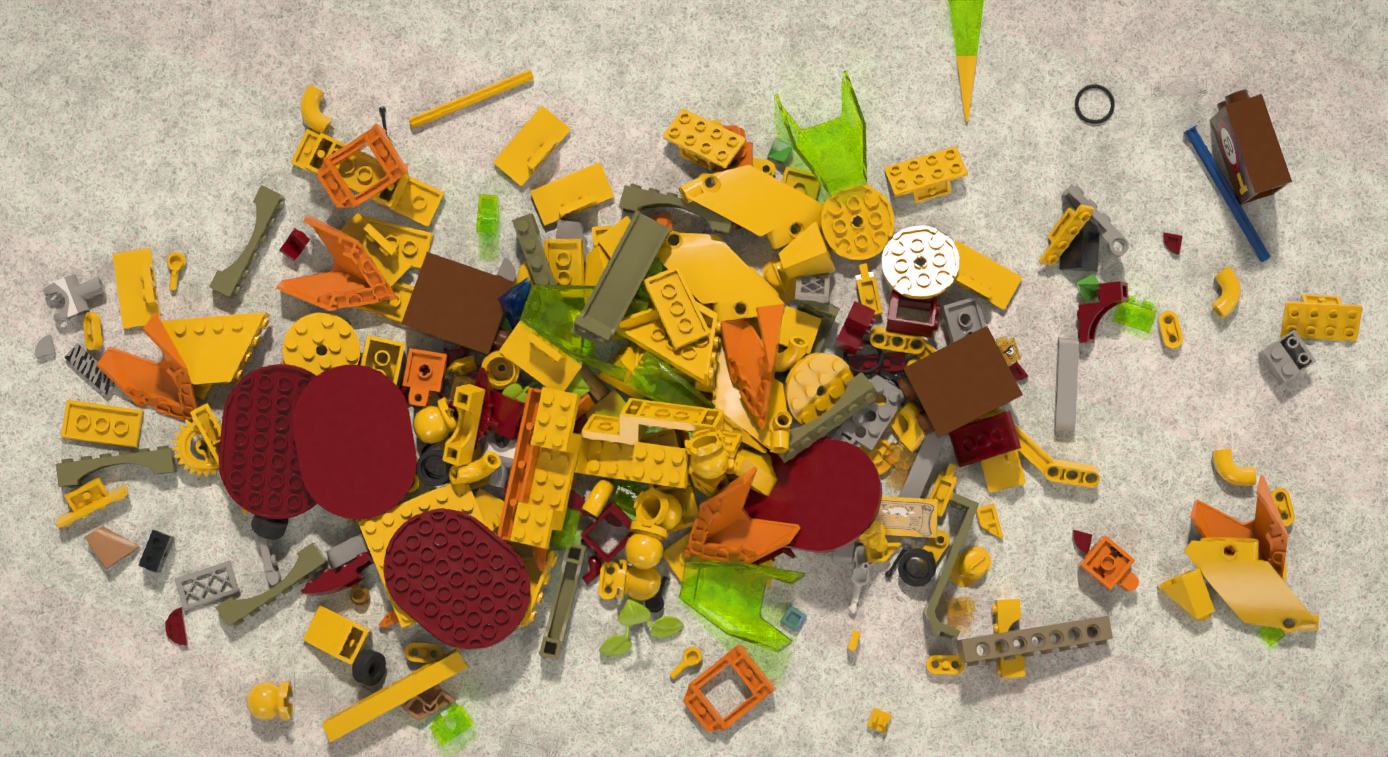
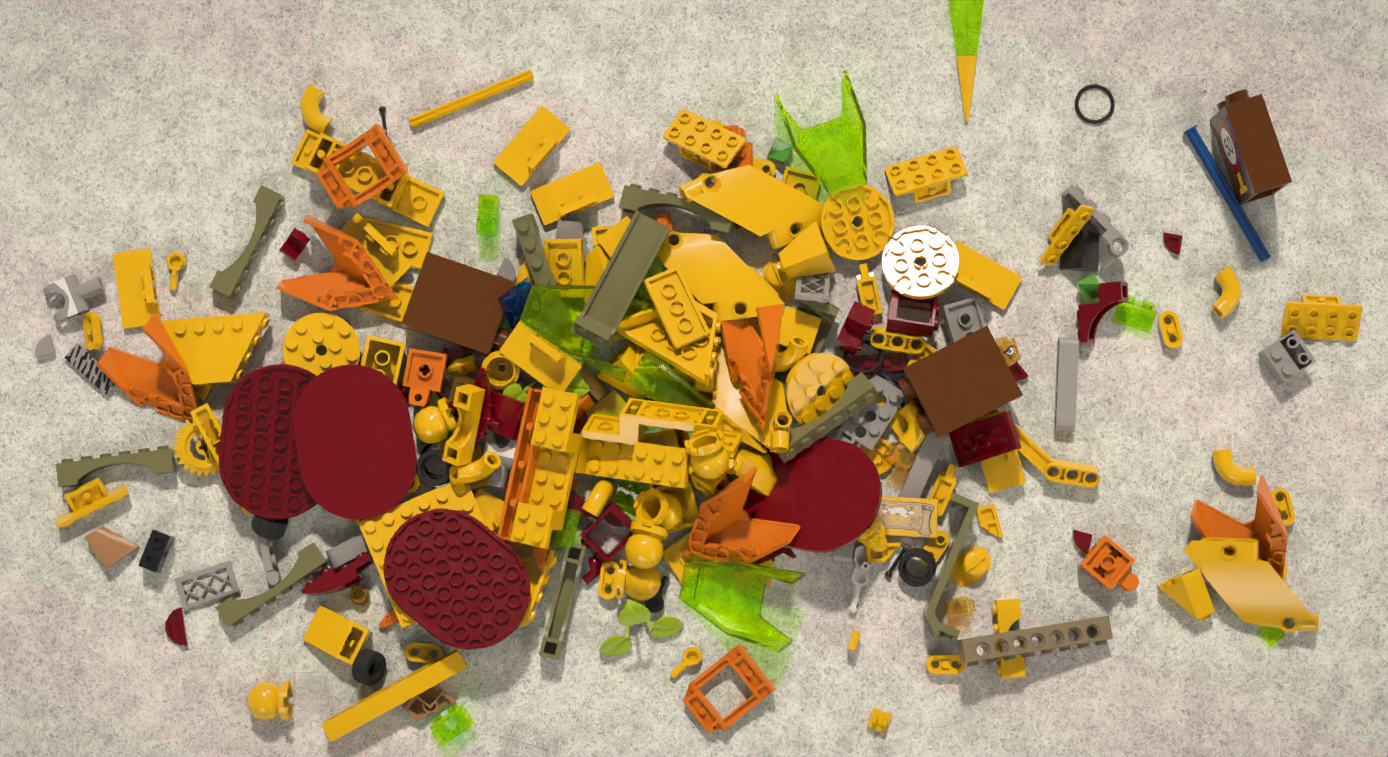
(102, 424): yellow tile -> none
(793, 618): tile -> none

